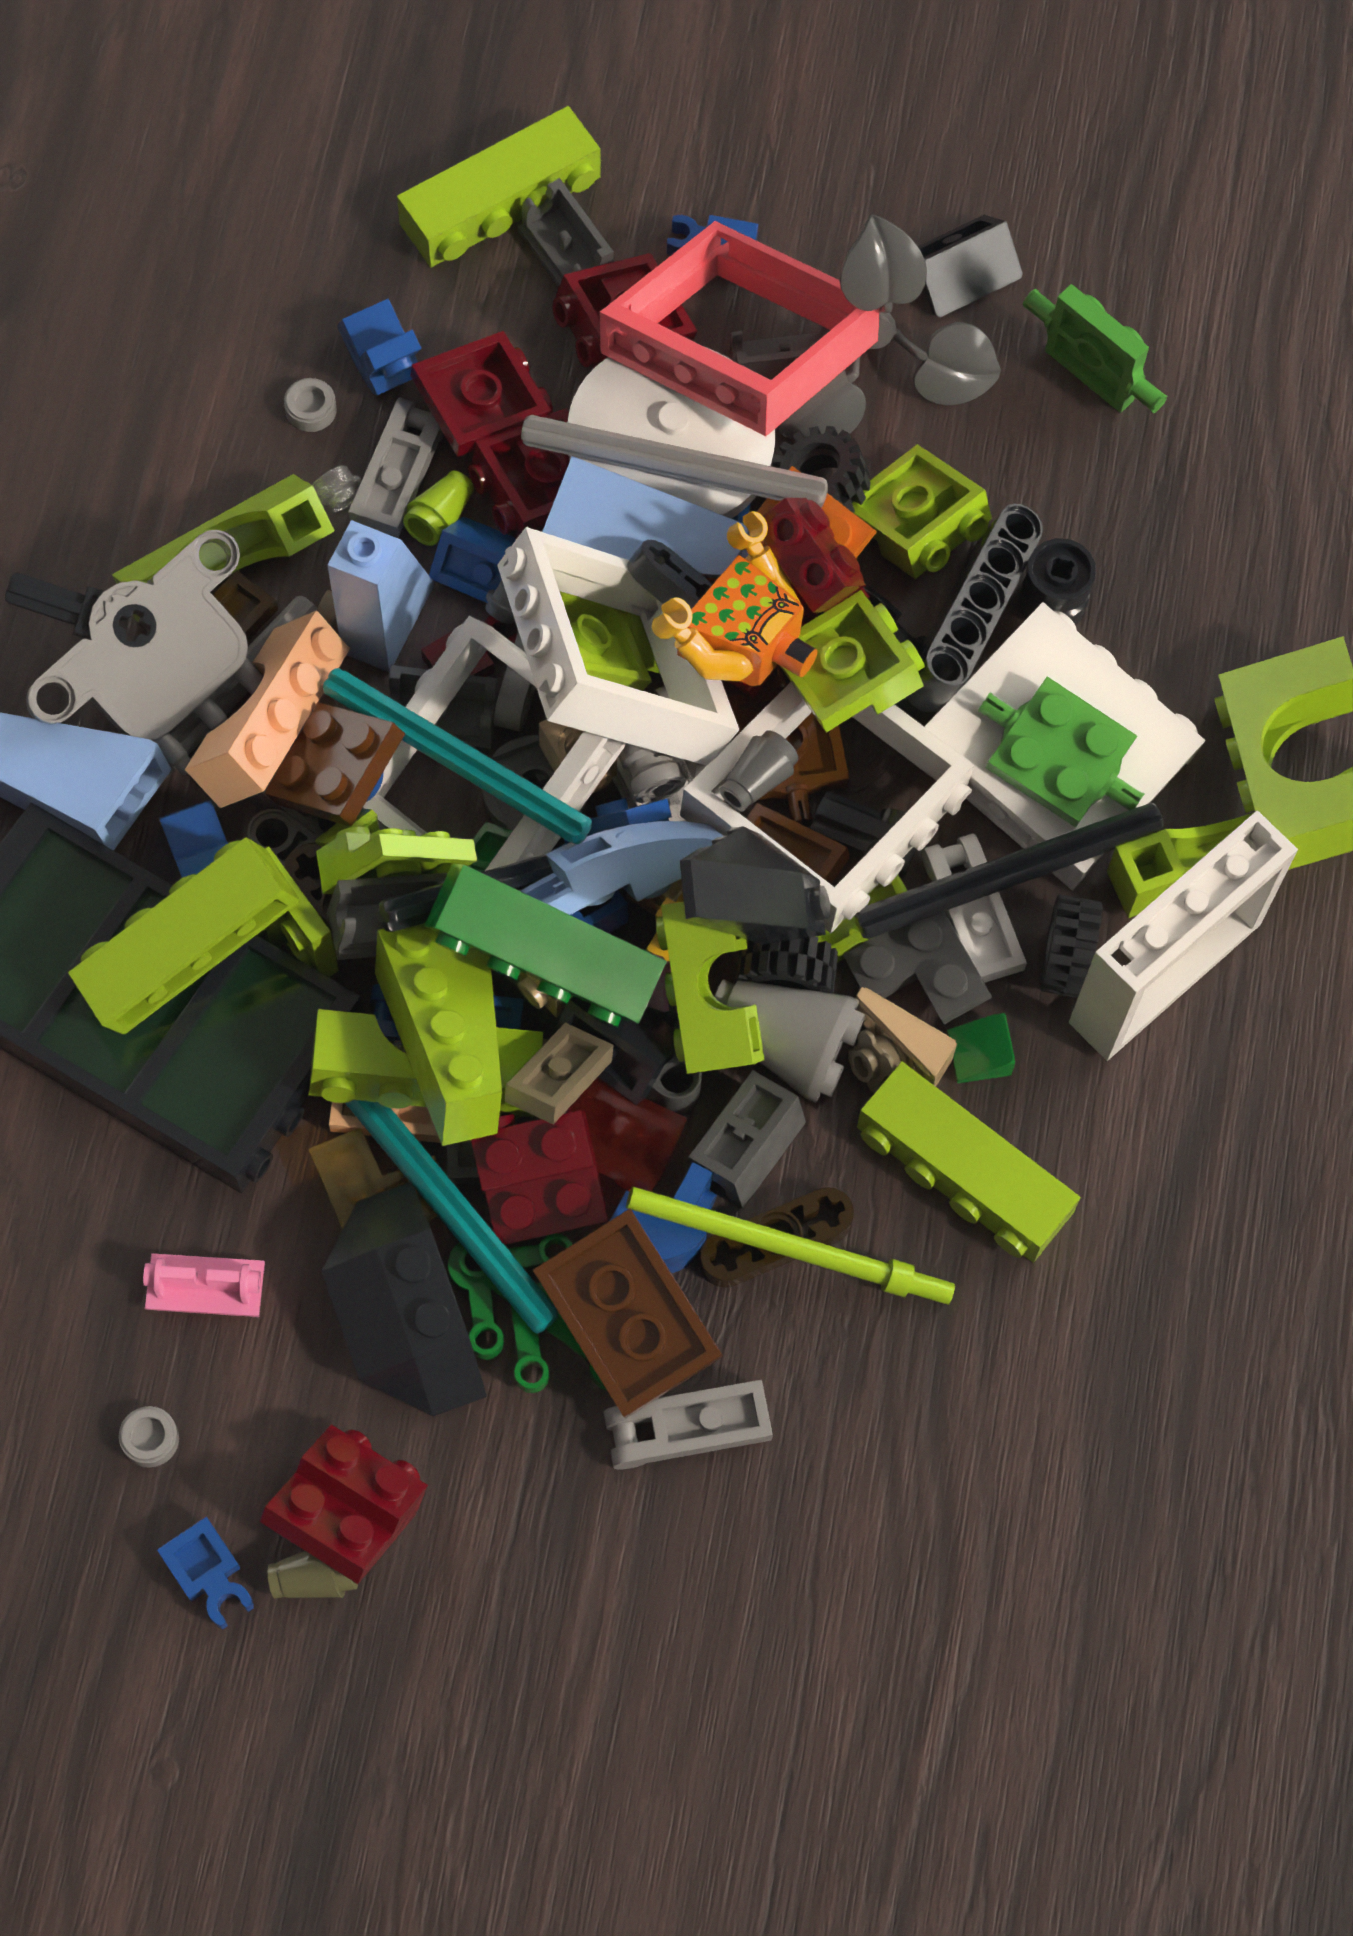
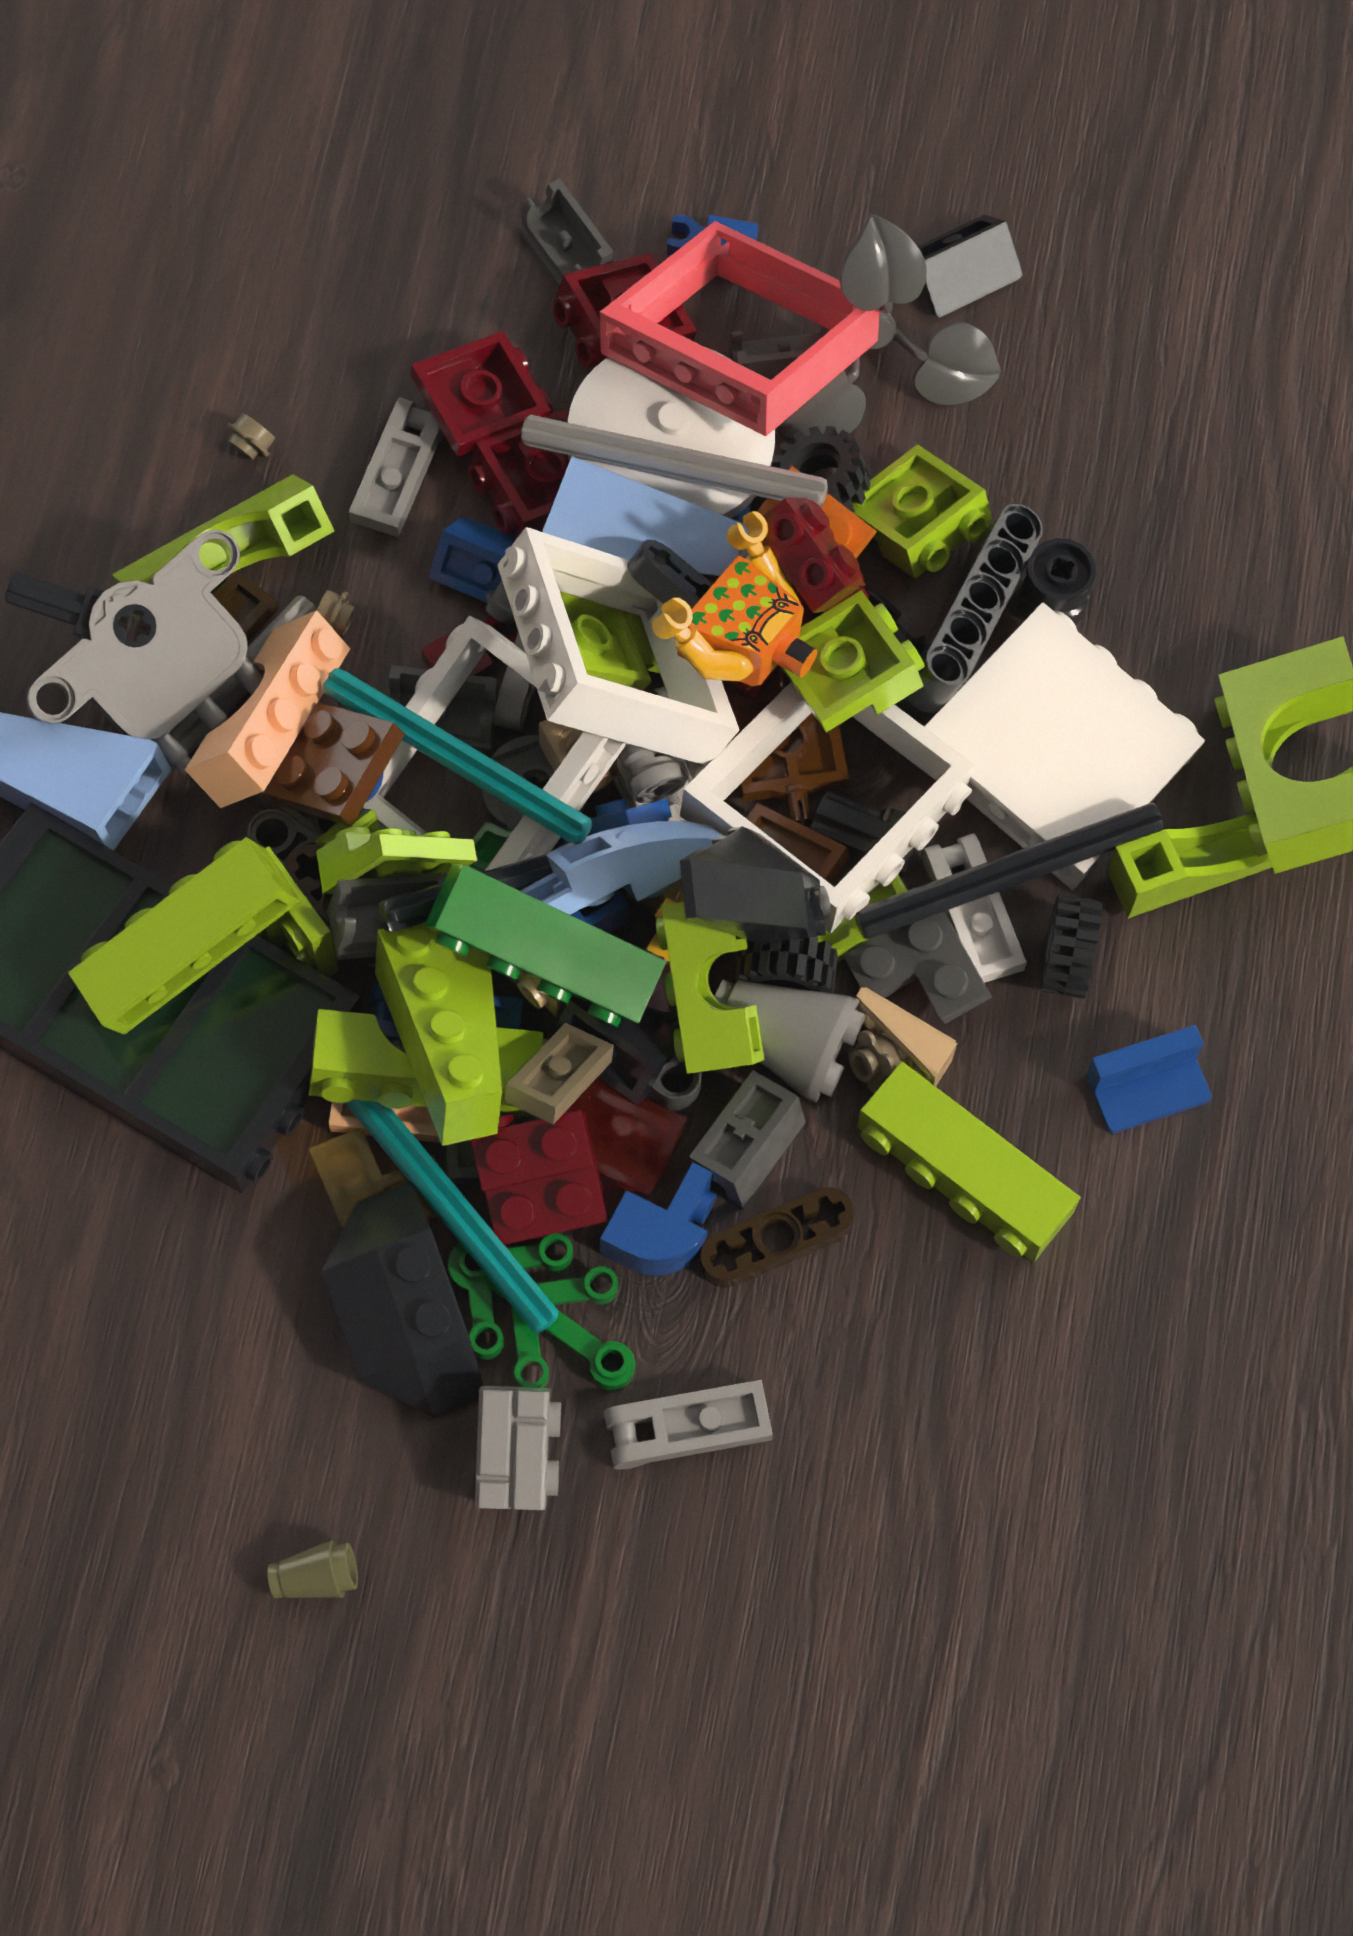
(148, 1436): light grey tile -> none
(193, 836): blue brick -> none
(202, 1565): blue plate -> none
(204, 1285): bright pink hinge -> none
(250, 437): none -> dark tan plate
(310, 404): light grey tile -> none
(337, 488): clear plate -> none
(345, 1502): dark red plate -> none
(376, 593): light blue slope -> none
(380, 346): blue brick -> none
(438, 507): lime cone -> none
(489, 188): lime brick -> none
(514, 1448): none -> light grey brick
(628, 1313): reddish brown plate -> none
(760, 768): dark grey cone -> none
(894, 1277): lime bar -> none
(983, 1049): green slope -> none
(1061, 751): bright green plate -> none
(1096, 348): bright green plate -> none
(1149, 1080): none -> blue panel
(1182, 935): white window -> none

